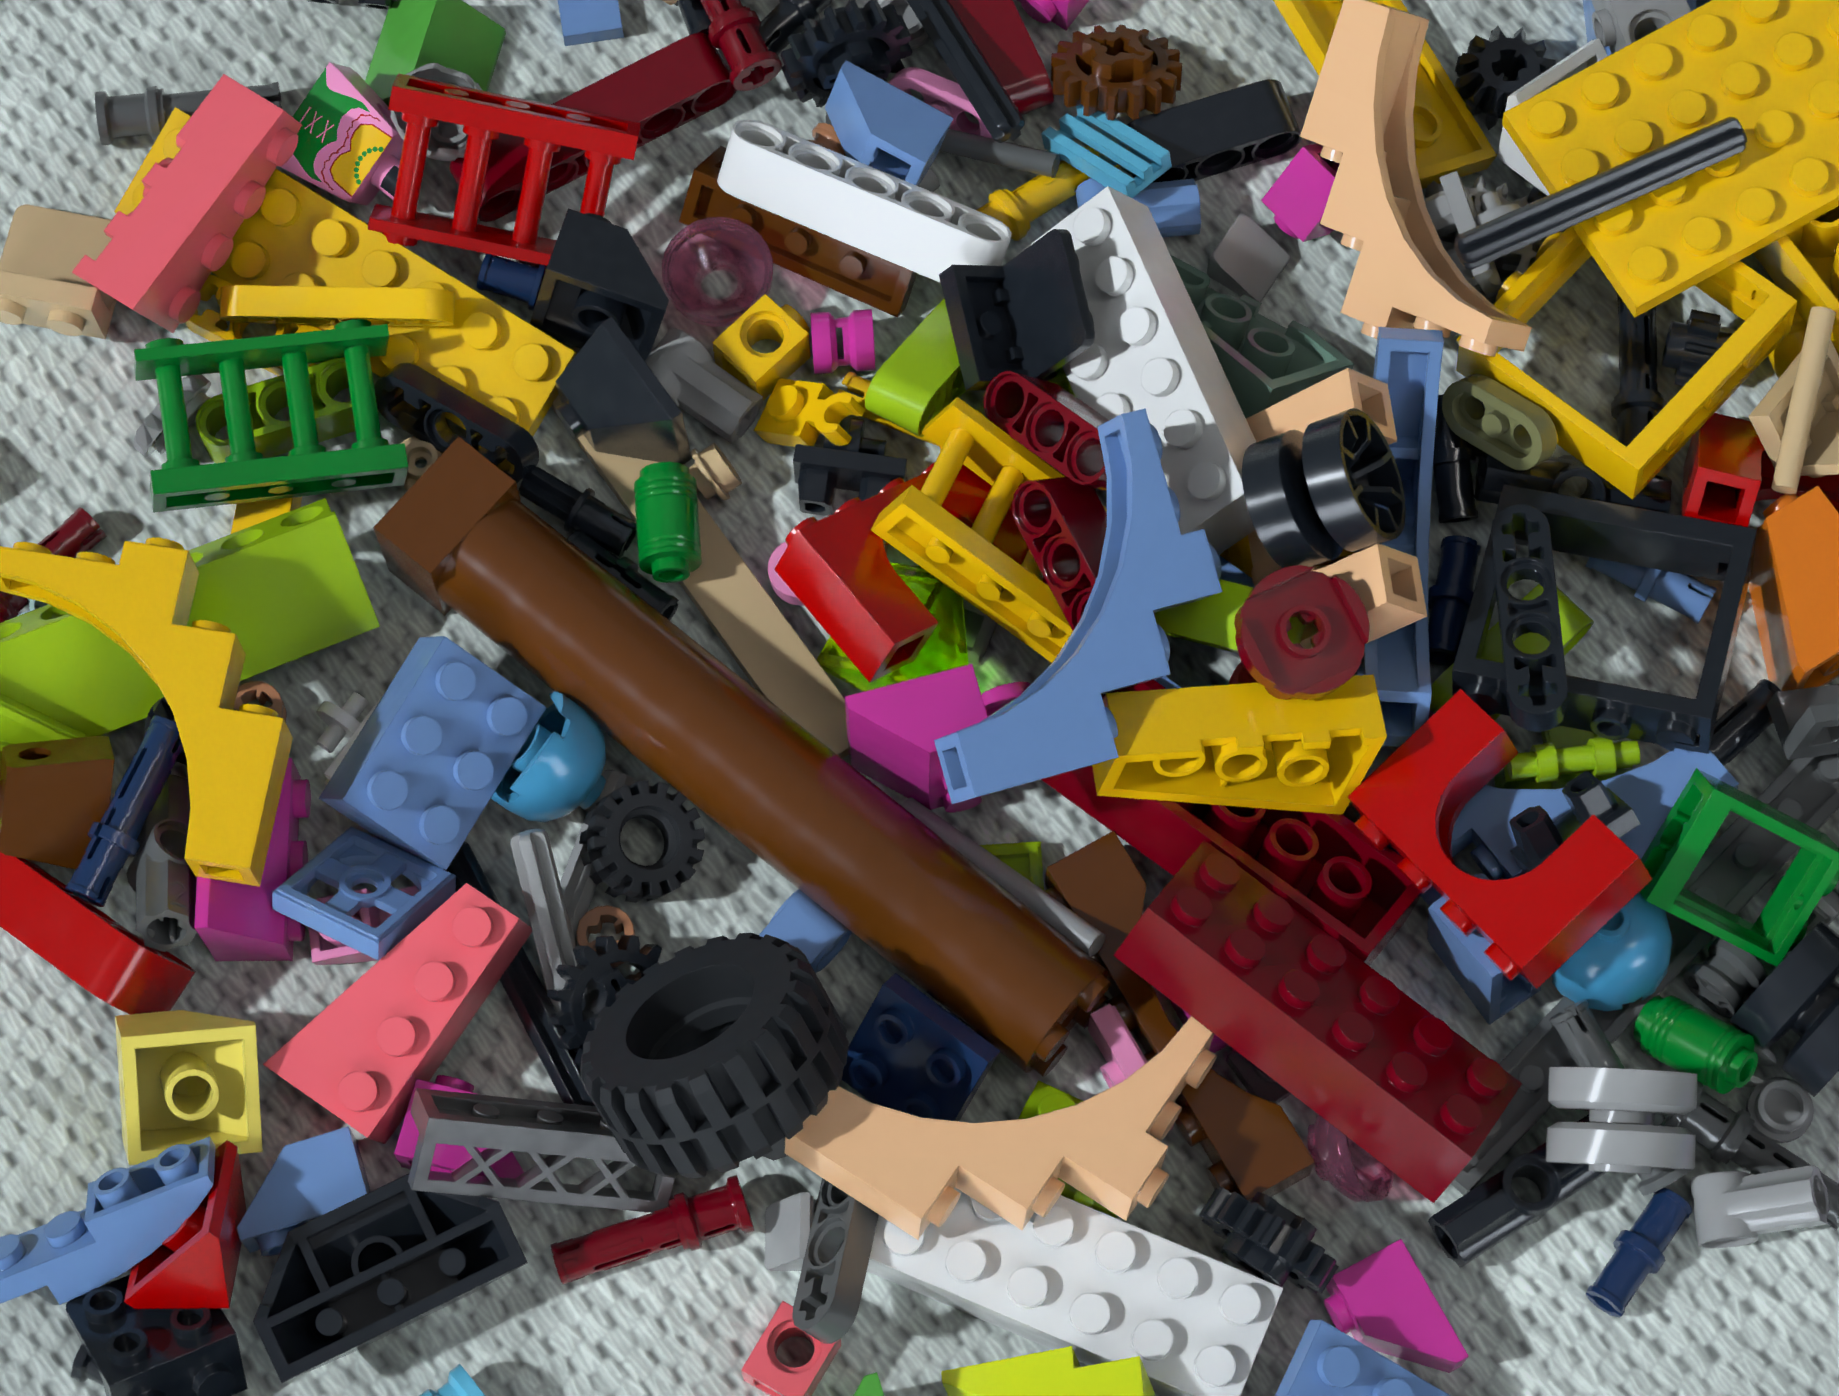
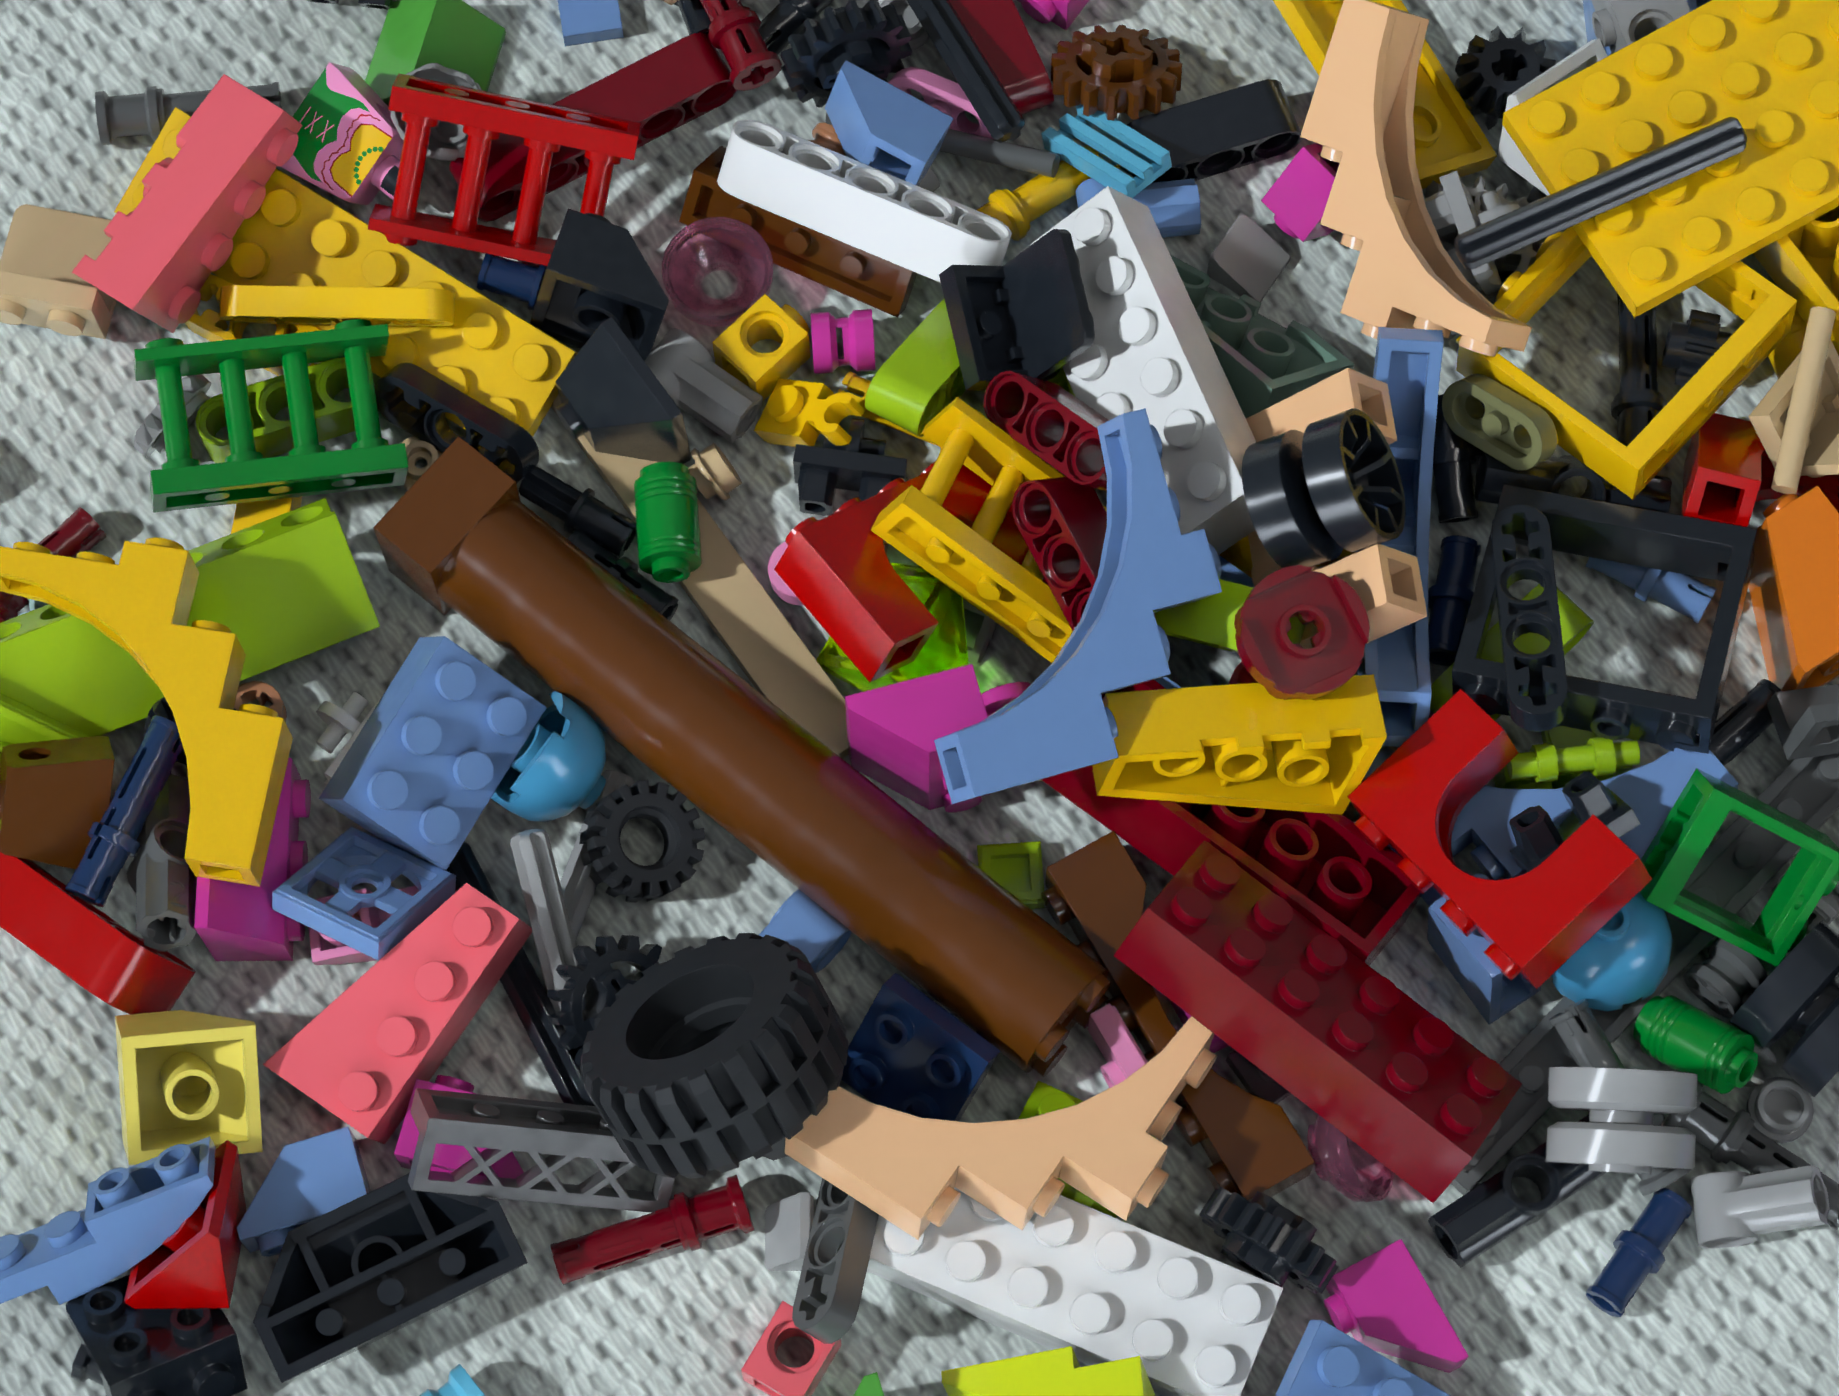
(592, 924): nougat bush -> none
(1052, 911): light grey bar -> none

